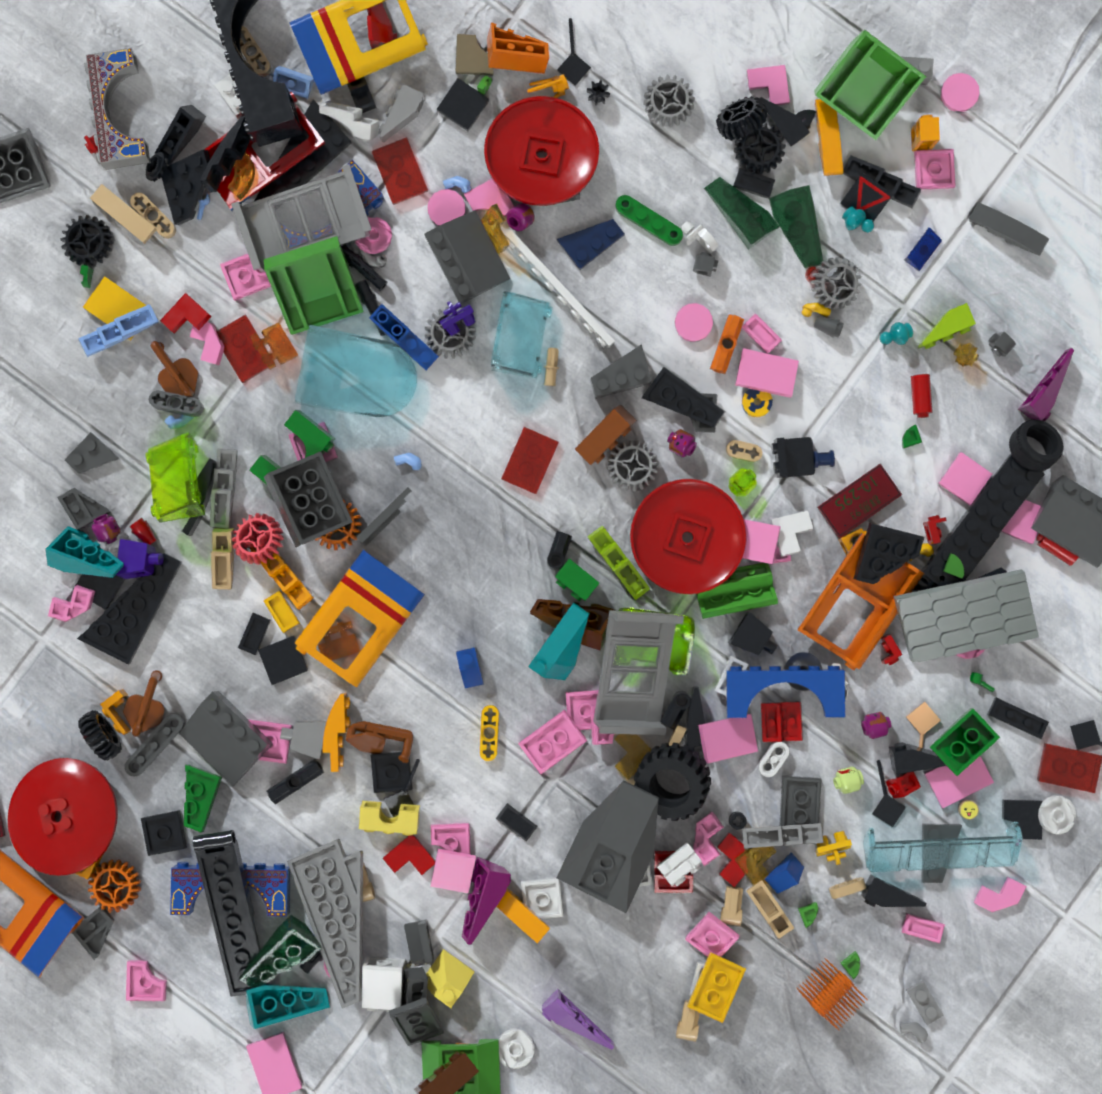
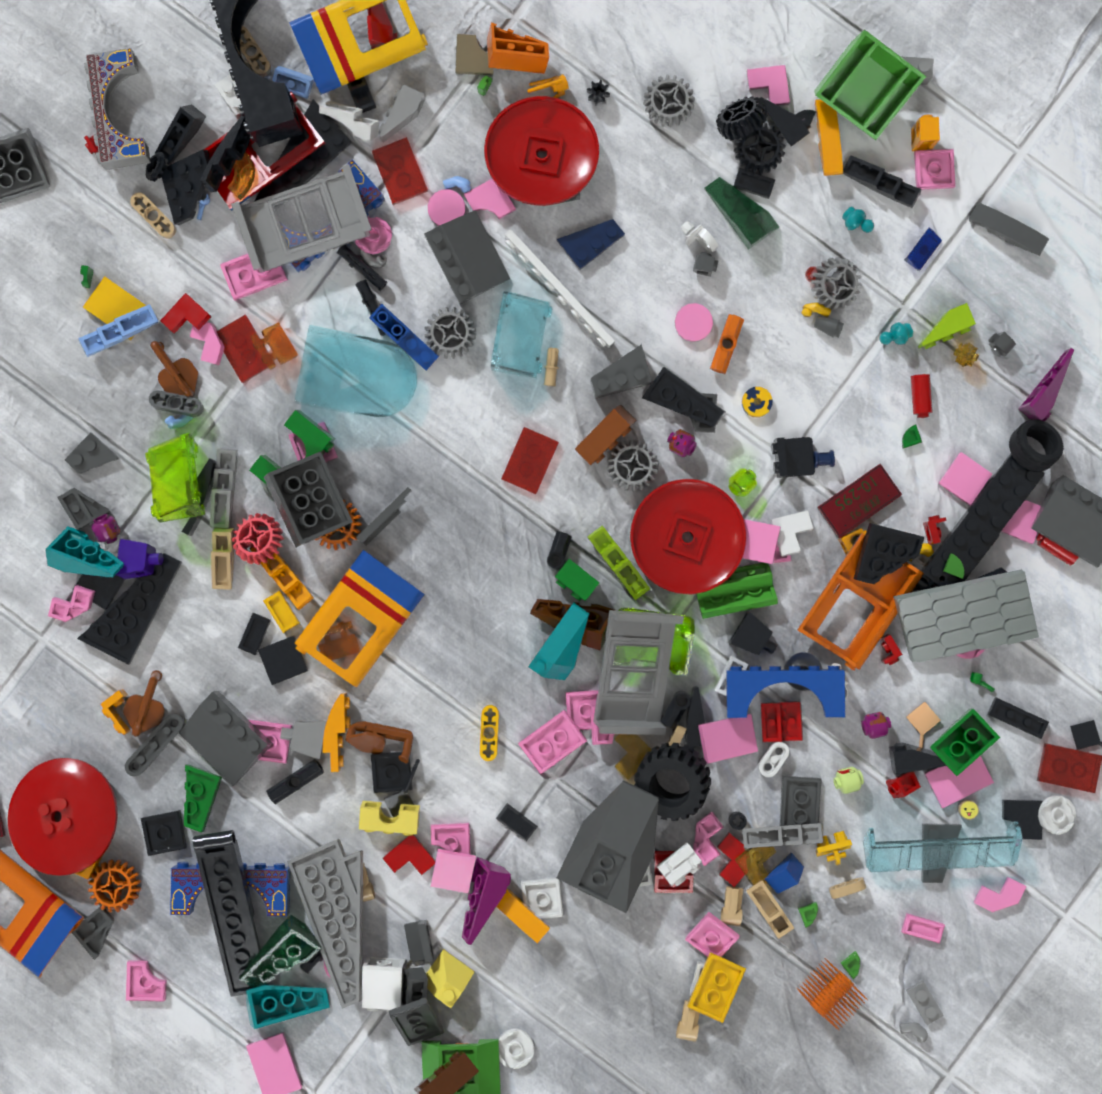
(81, 227): black gear -> none
(99, 735): black gear -> none
(123, 213): tan slope -> none
(143, 531): red cone -> none
(313, 285): bright green slope -> none
(410, 459): light blue arm -> none
(462, 104): black tile -> none
(465, 314): dark purple hips -> none
(469, 667): blue slope -> none
(492, 223): clear yellow tile -> none
(520, 217): magenta head -> none
(569, 1016): medium lavender wedge -> none
(573, 67): black piece -> none
(649, 220): green plate -> none
(742, 455): tan beam -> none
(761, 333): bright pink tile -> none
(767, 373): bright pink tile -> none
(797, 219): clear green wedge -> none
(868, 196): black piece -> none
(887, 895): black slope -> none
(888, 808): black piece -> none
(960, 92): bright pink tile -> none

